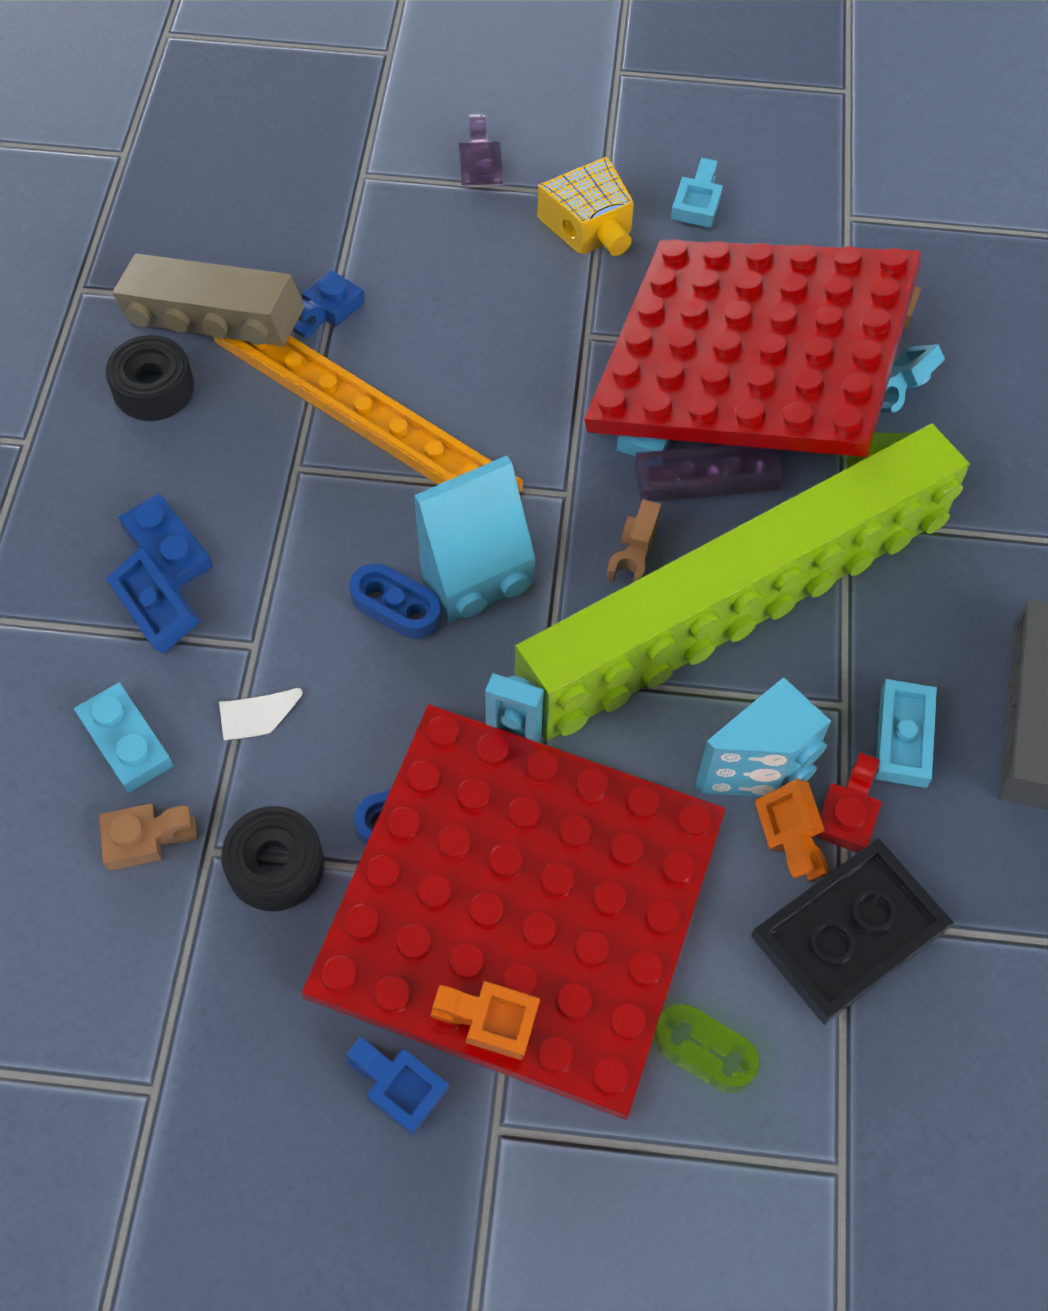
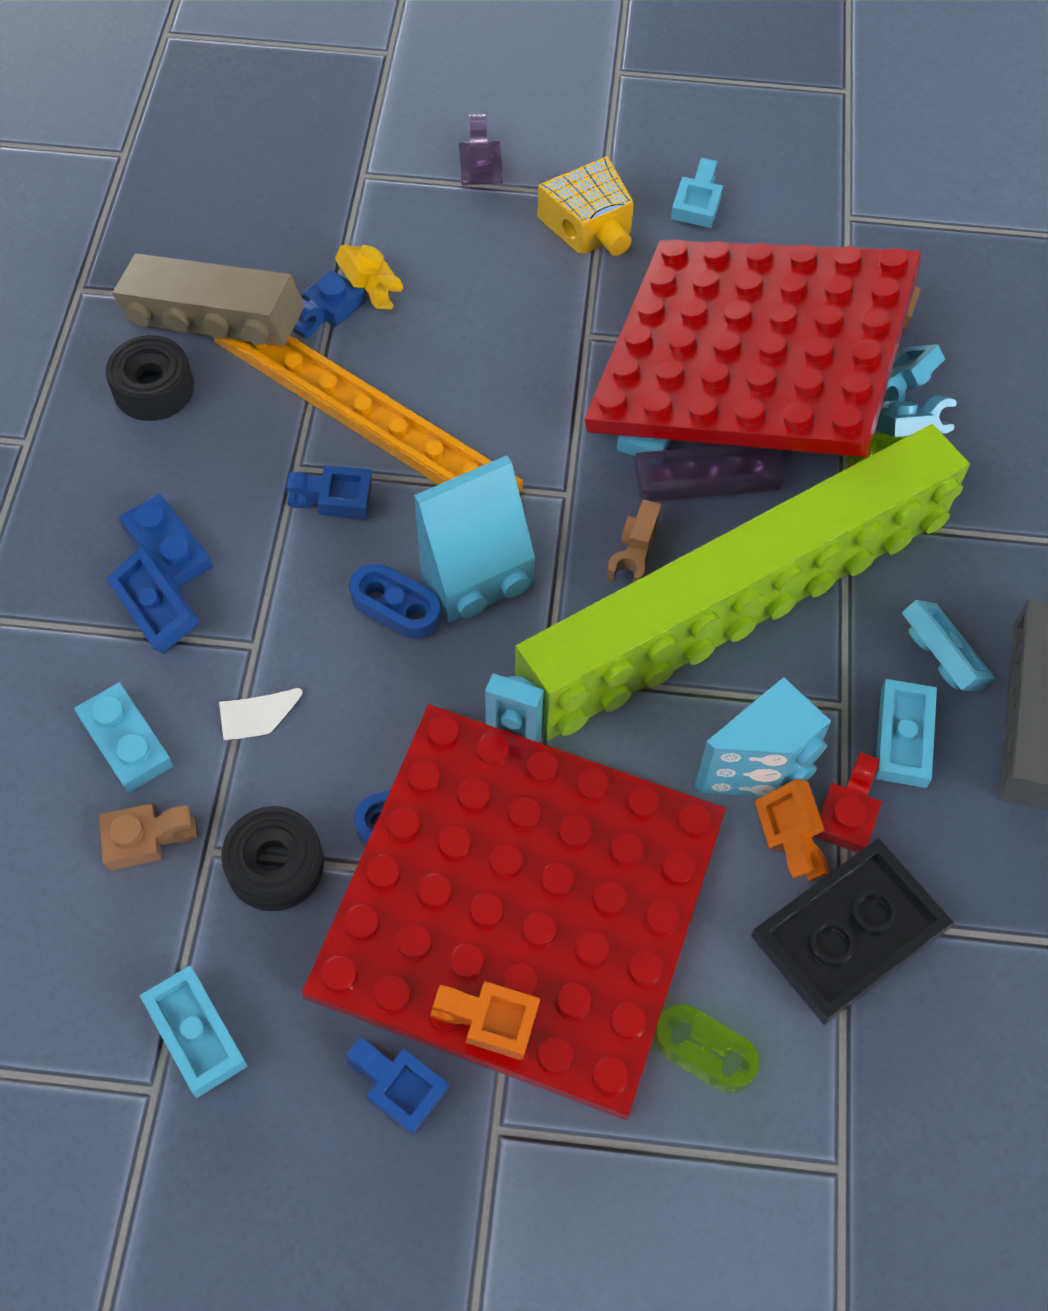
(193, 1031): none -> medium azure plate
(337, 492): none -> blue plate
(368, 270): none -> yellow plate
(905, 419): none -> medium azure plate
(958, 661): none -> medium azure plate

